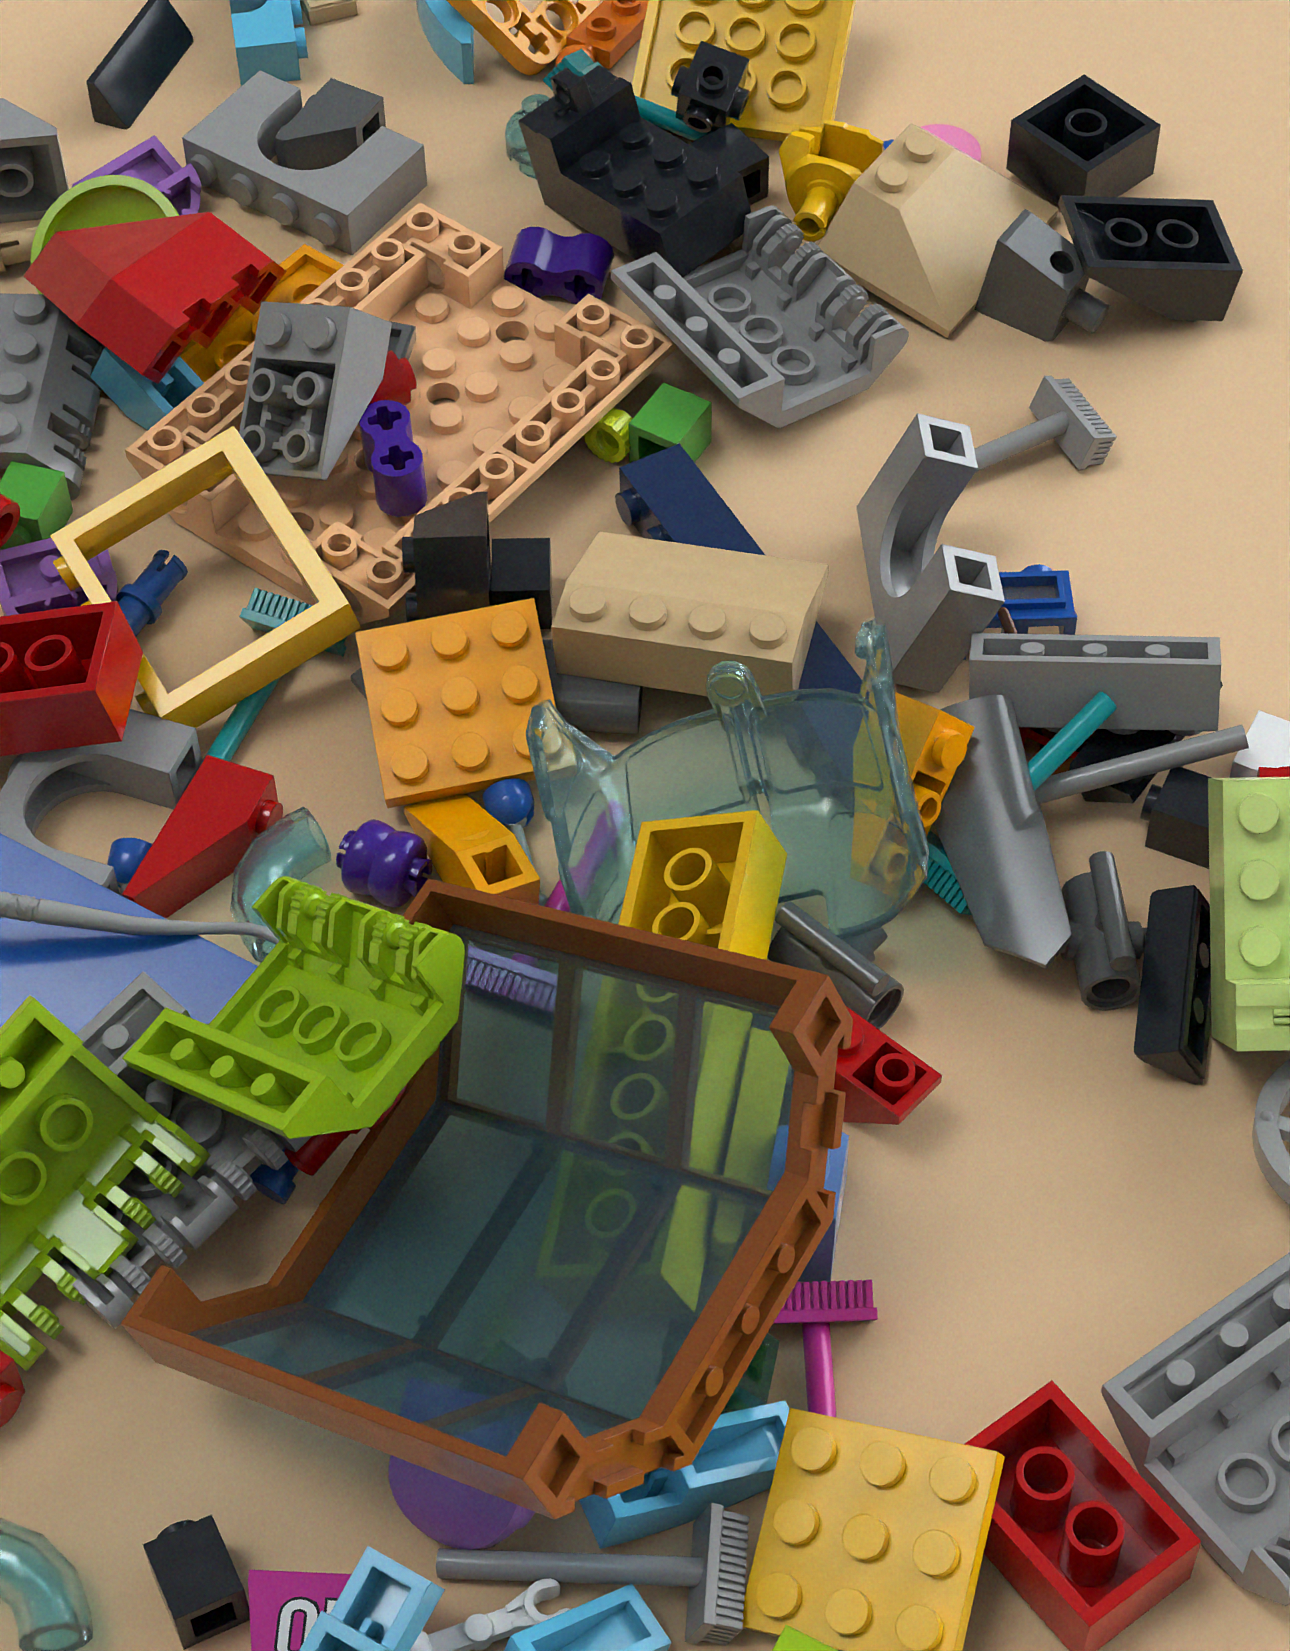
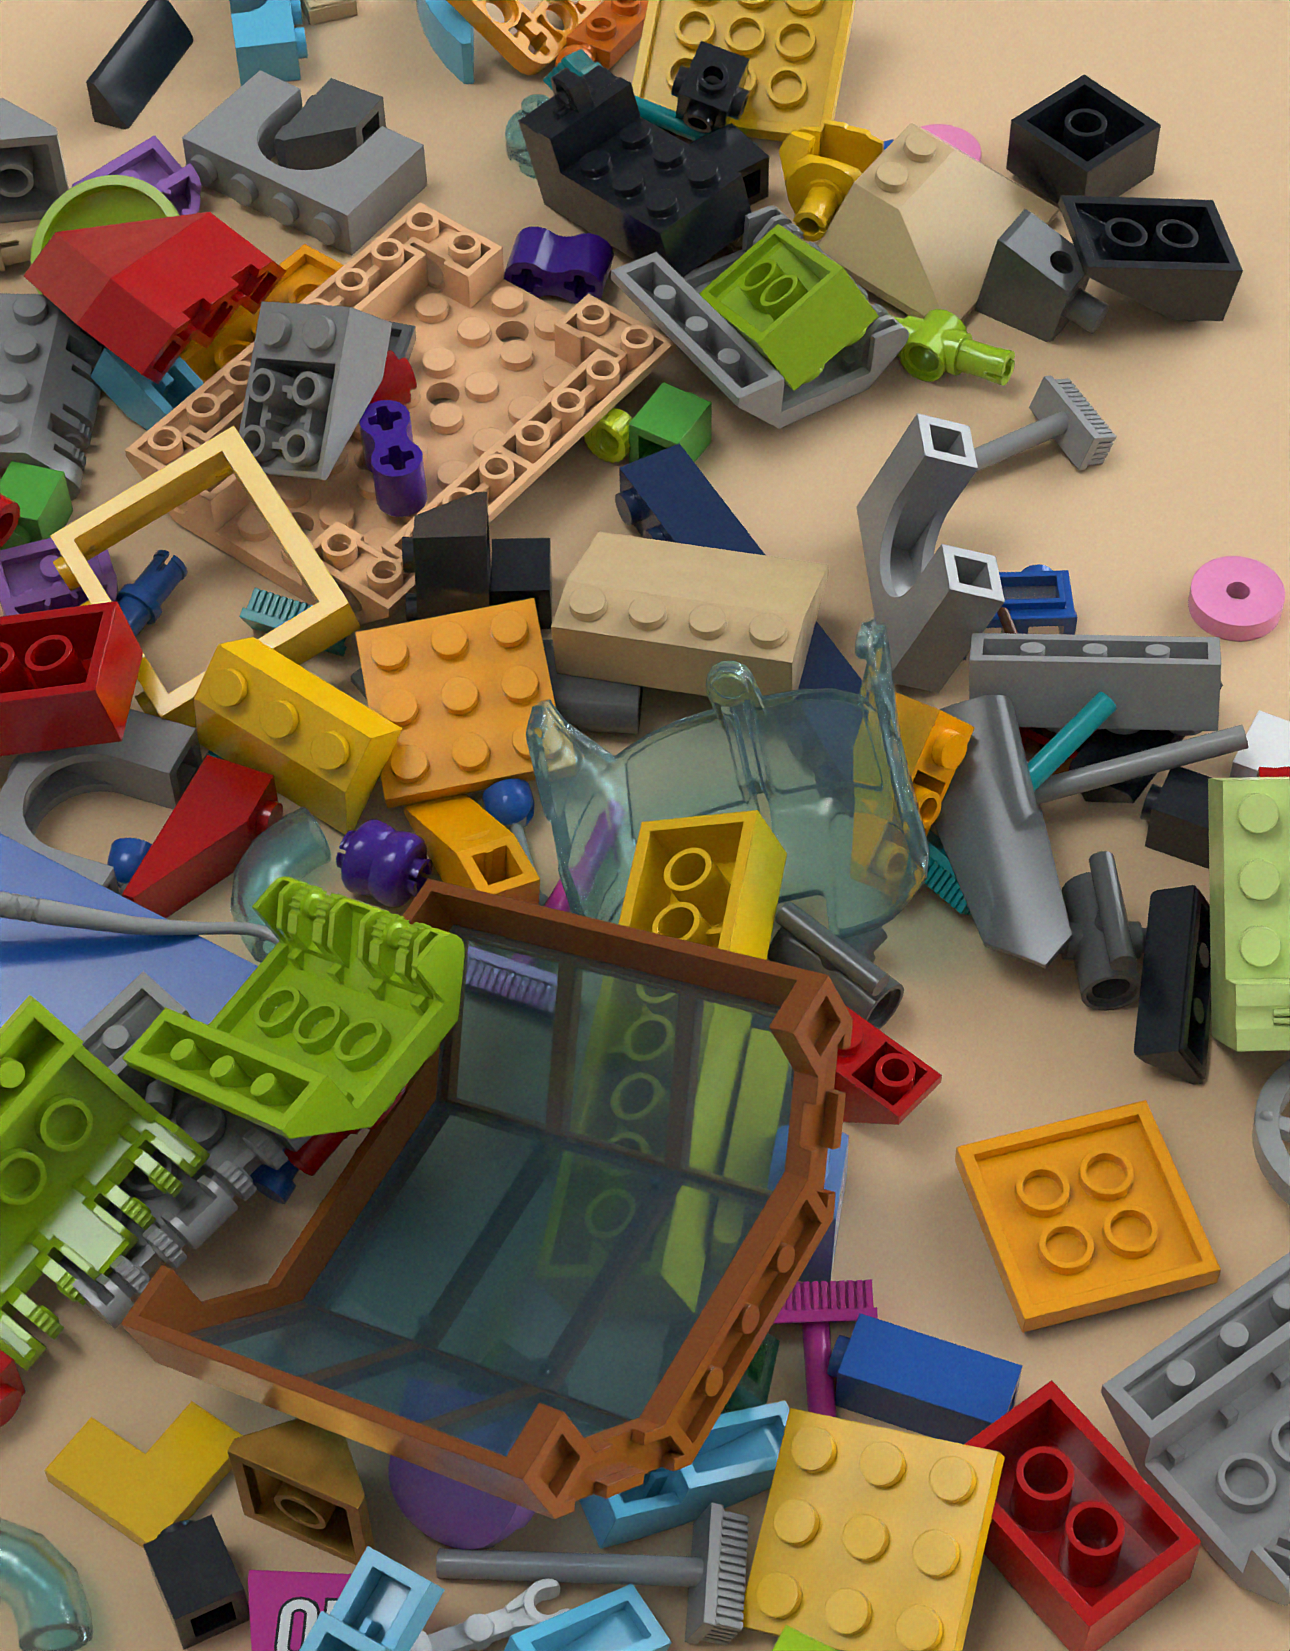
(149, 1490): none -> yellow tile
(294, 726): none -> yellow slope
(303, 1486): none -> pearl gold slope
(791, 305): none -> lime slope
(921, 1381): none -> blue brick
(943, 345): none -> lime pin
(1086, 1216): none -> light orange plate
(1231, 619): none -> bright pink piece

